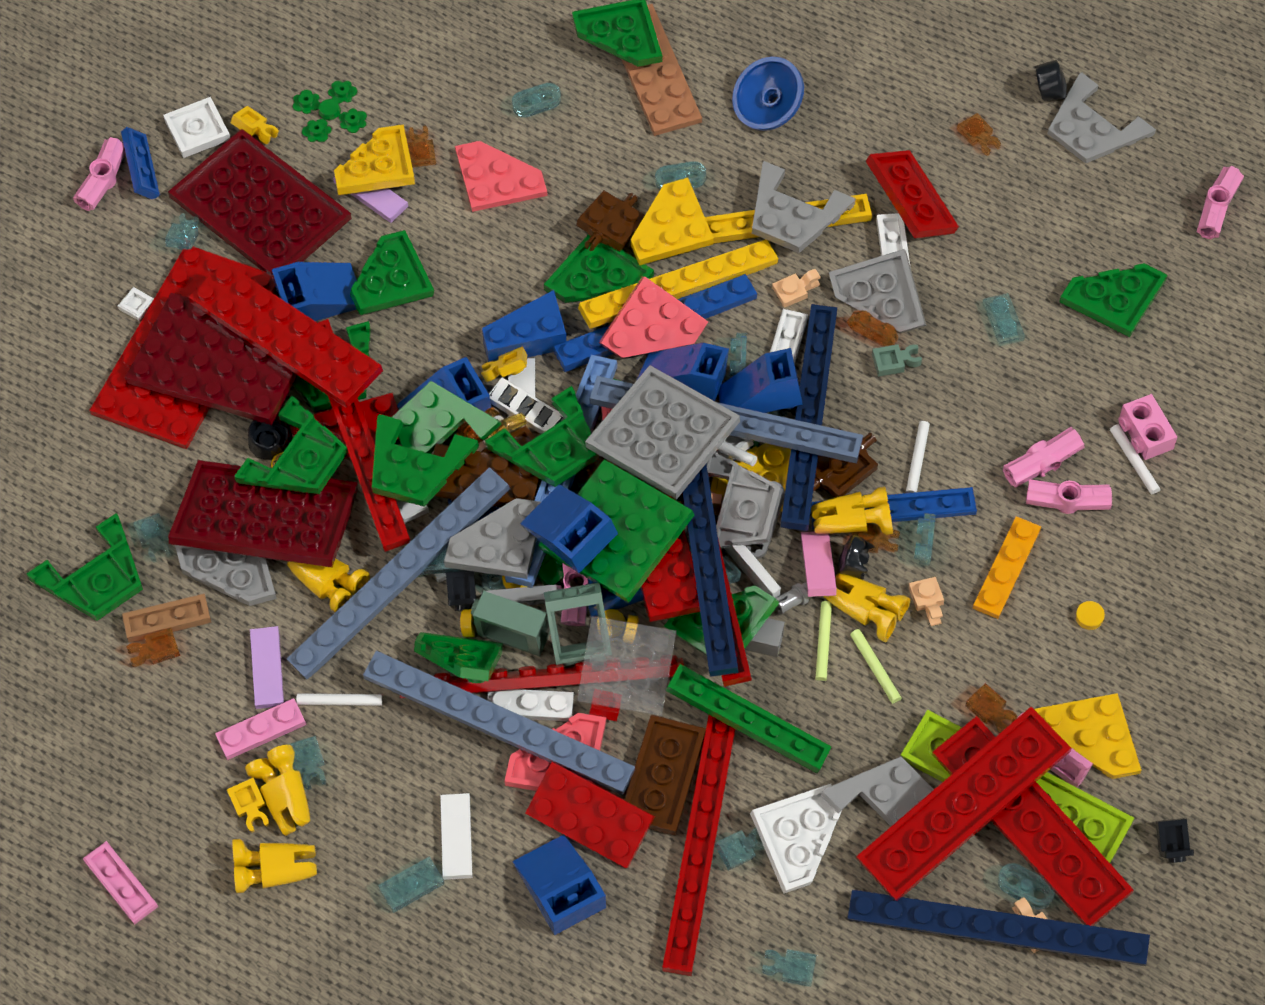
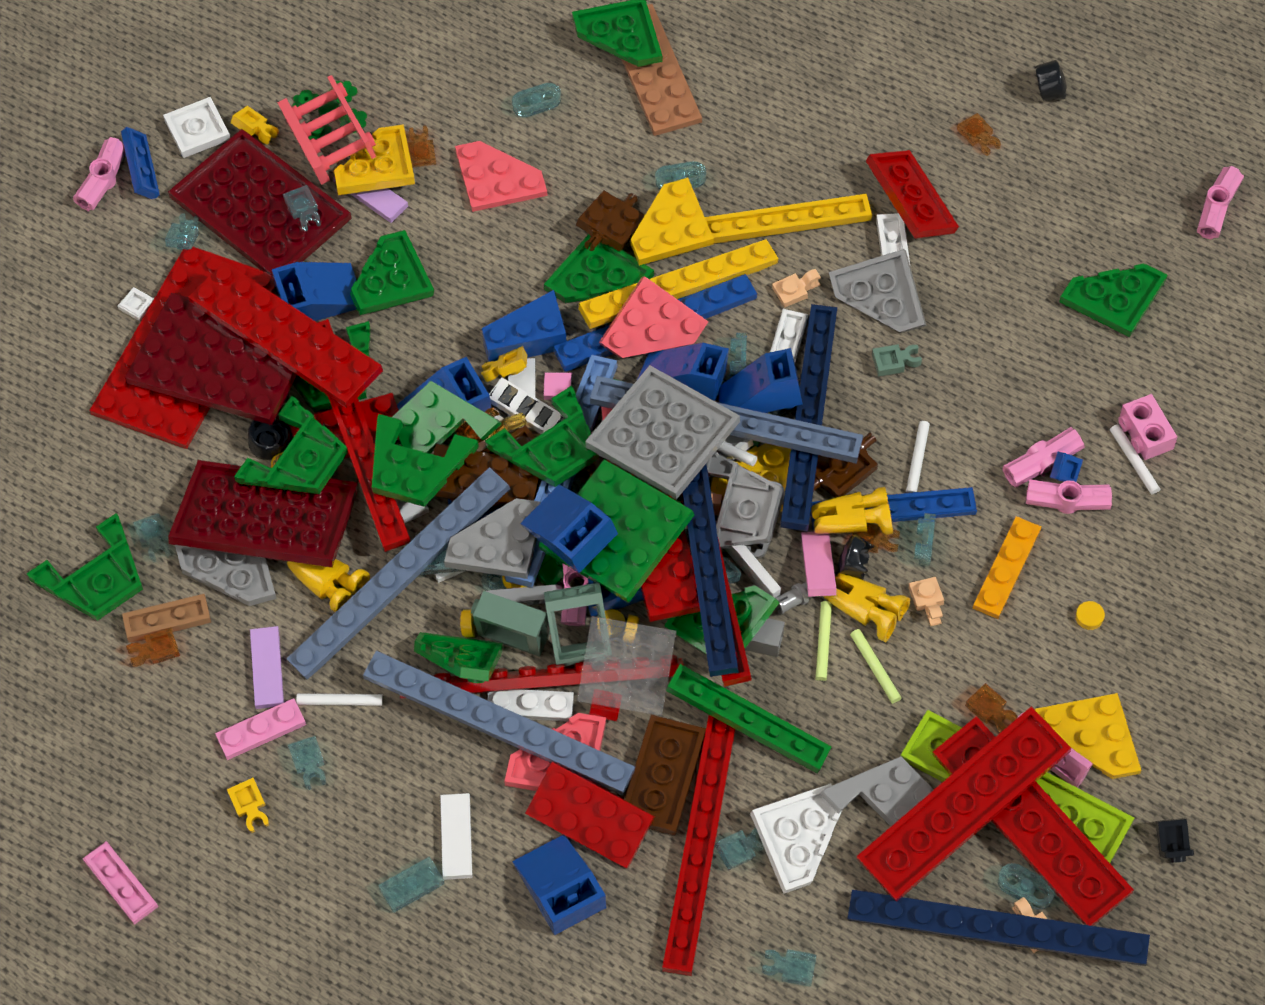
(275, 863): yellow piece -> none
(284, 792): yellow piece -> none
(302, 205): none -> clear light blue plate
(312, 147): none -> coral fence
(461, 589): black bracket -> none
(556, 383): none -> bright pink tile
(758, 88): blue dish -> none
(791, 220): light grey wing -> none
(872, 328): clear orange plate -> none
(1003, 319): clear light blue plate -> none
(1066, 467): none -> blue tile
(1087, 132): light grey wing -> none

